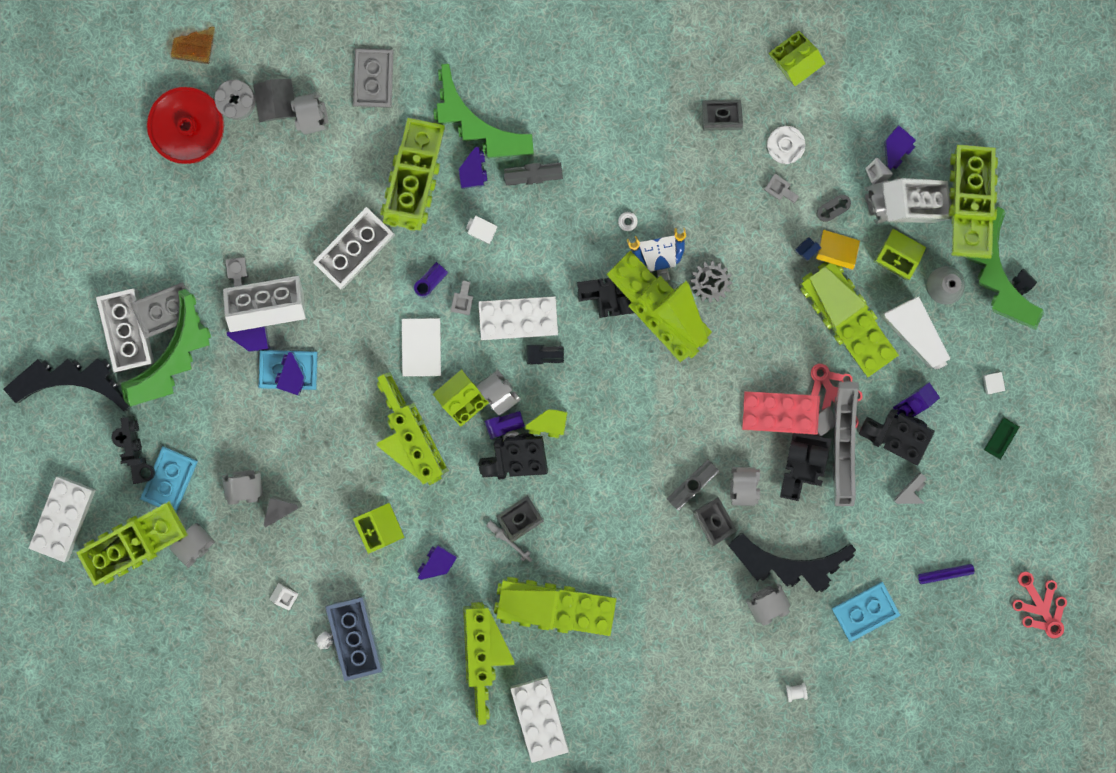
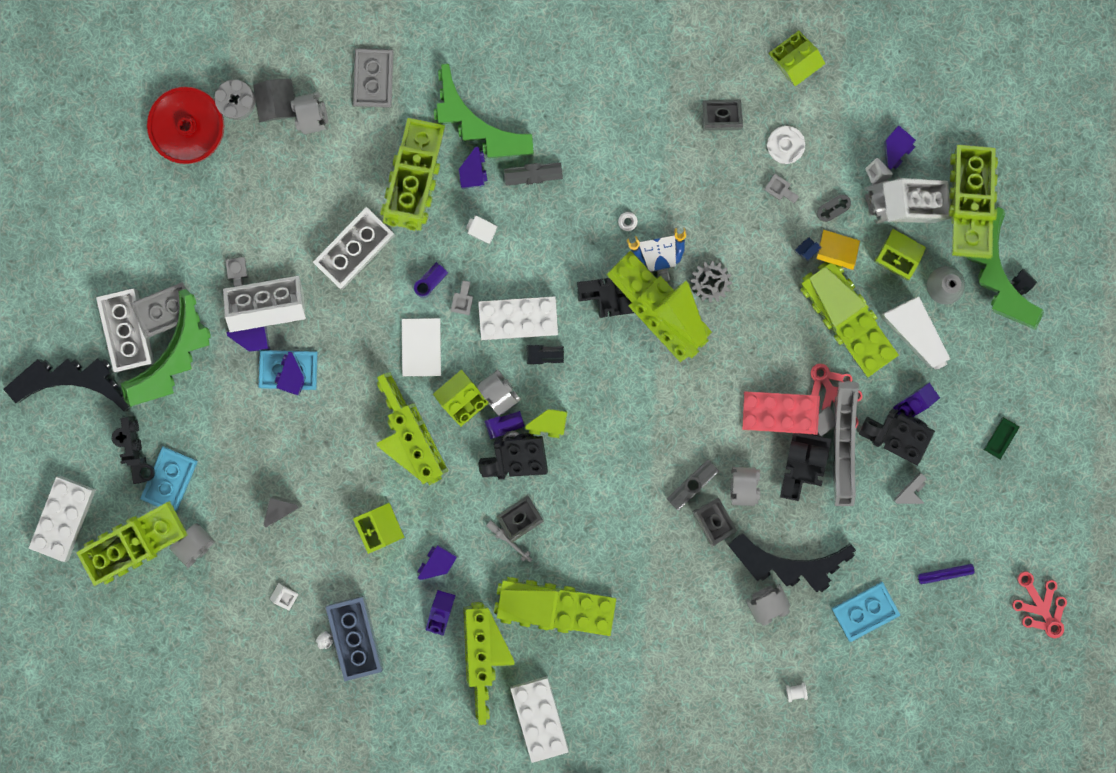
(194, 47): clear orange wing -> none
(242, 486): light grey brick -> none
(440, 612): none -> dark purple slope
(993, 383): white slope -> none

